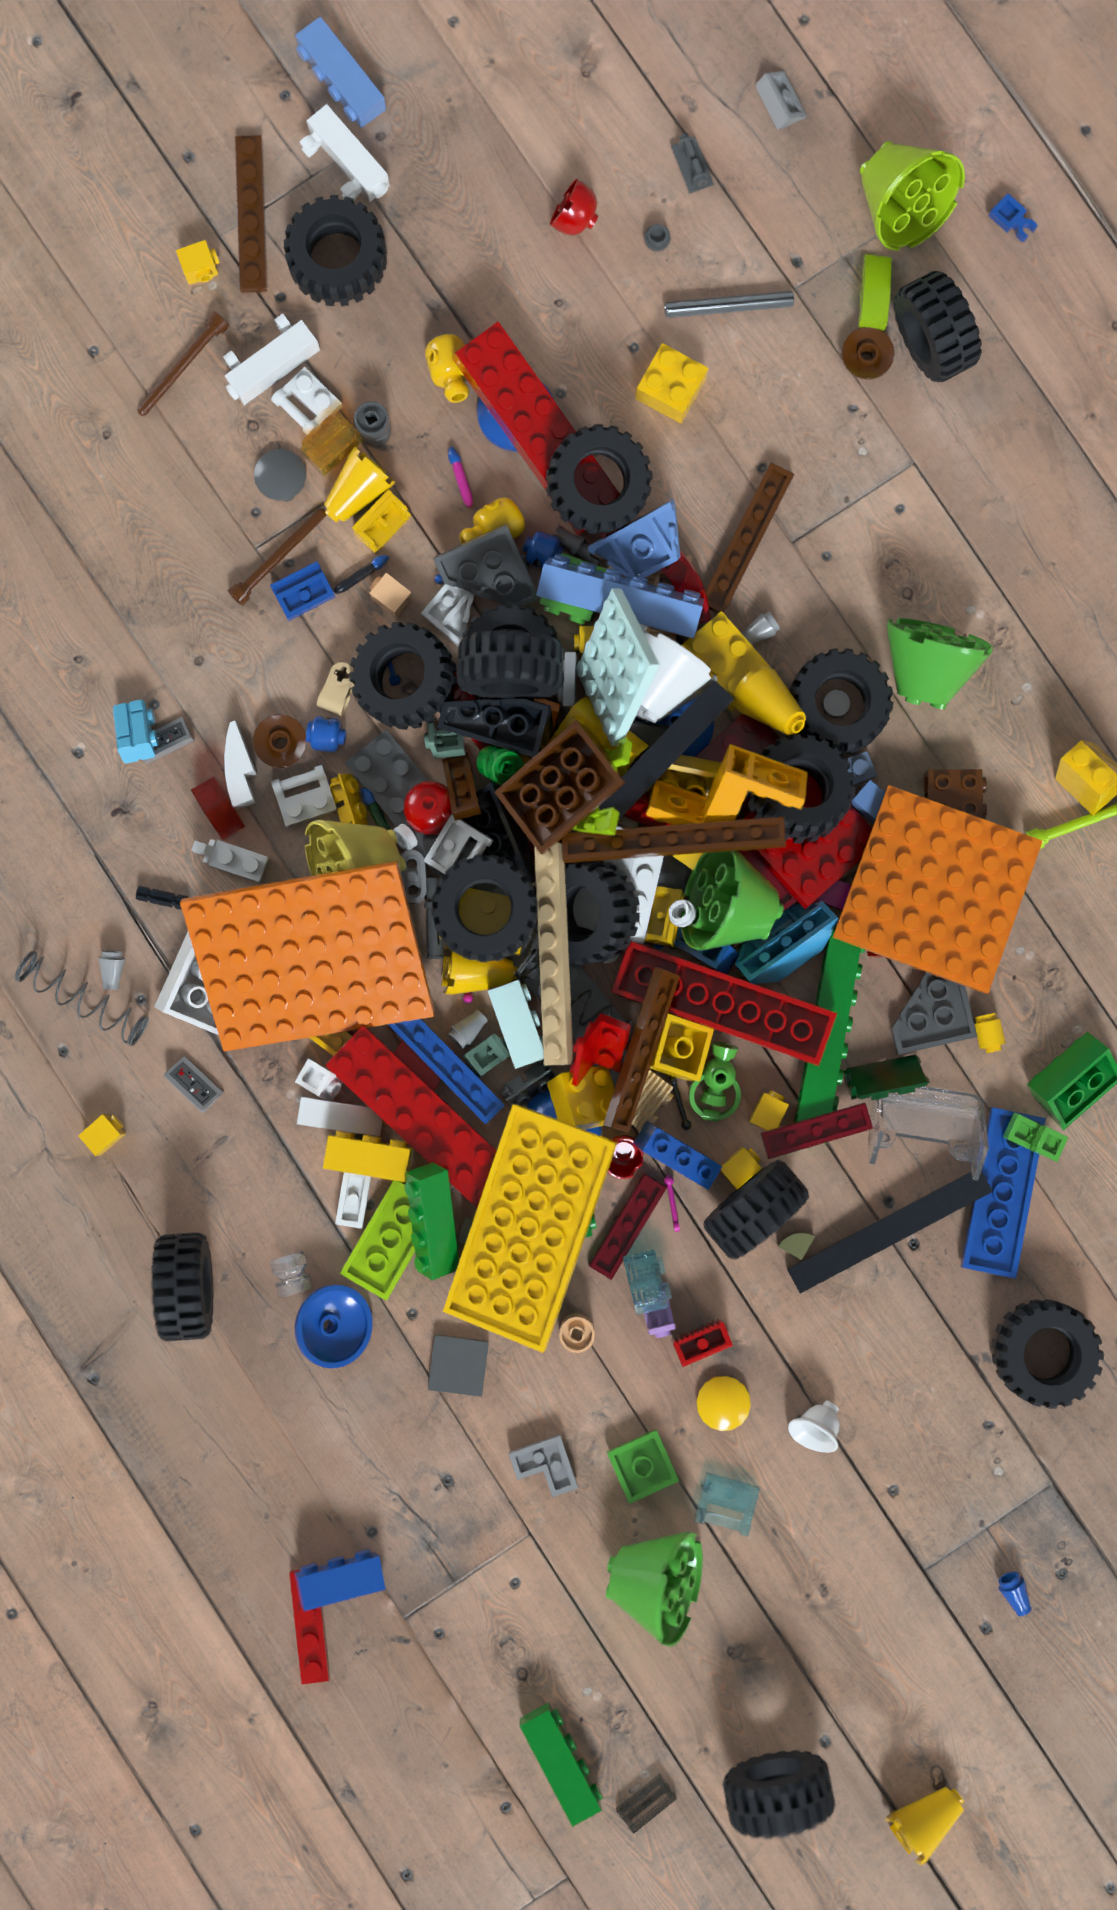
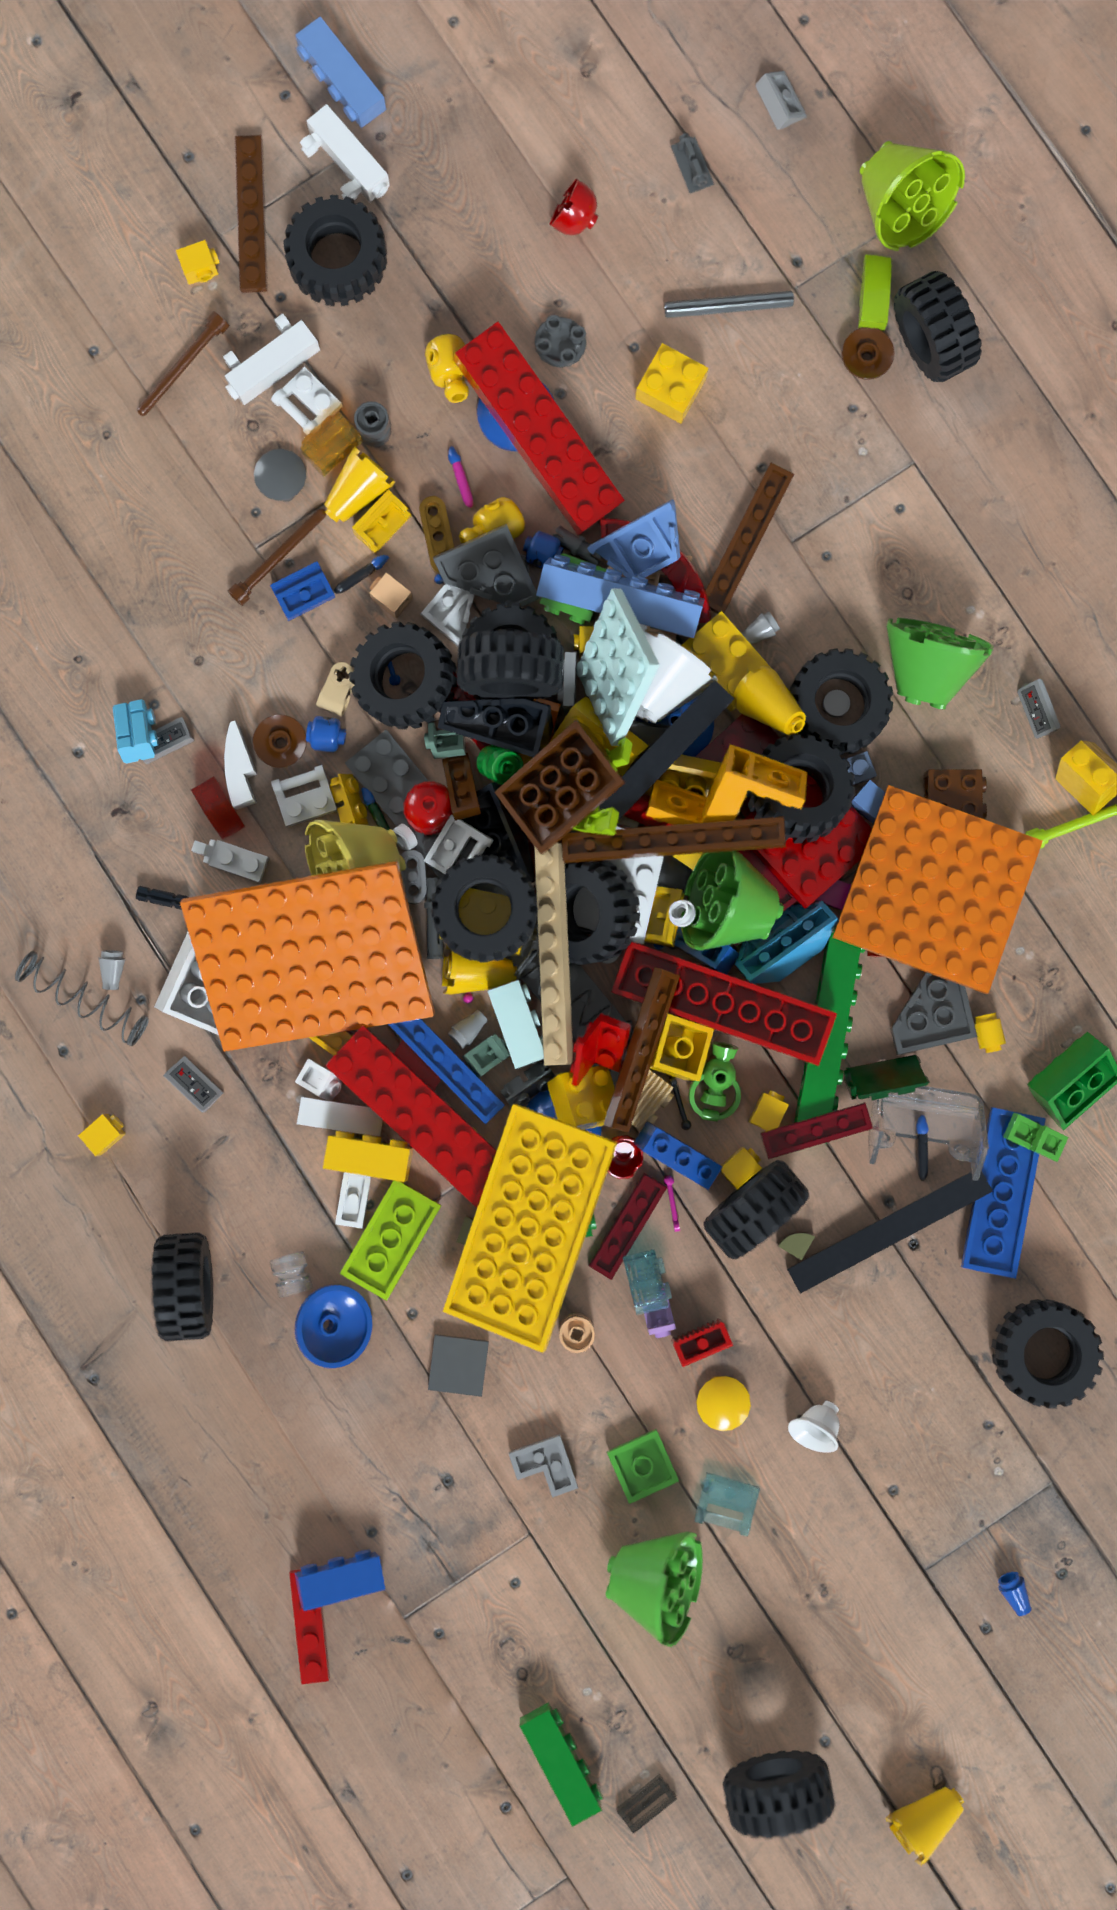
(432, 1220): green brick -> none
(435, 525): none -> pearl gold plate
(560, 341): none -> dark grey dish
(628, 458): black tyre -> none
(657, 237): dark grey plate -> none
(922, 1147): none -> black piece
(1009, 215): blue plate -> none
(1038, 709): none -> slope

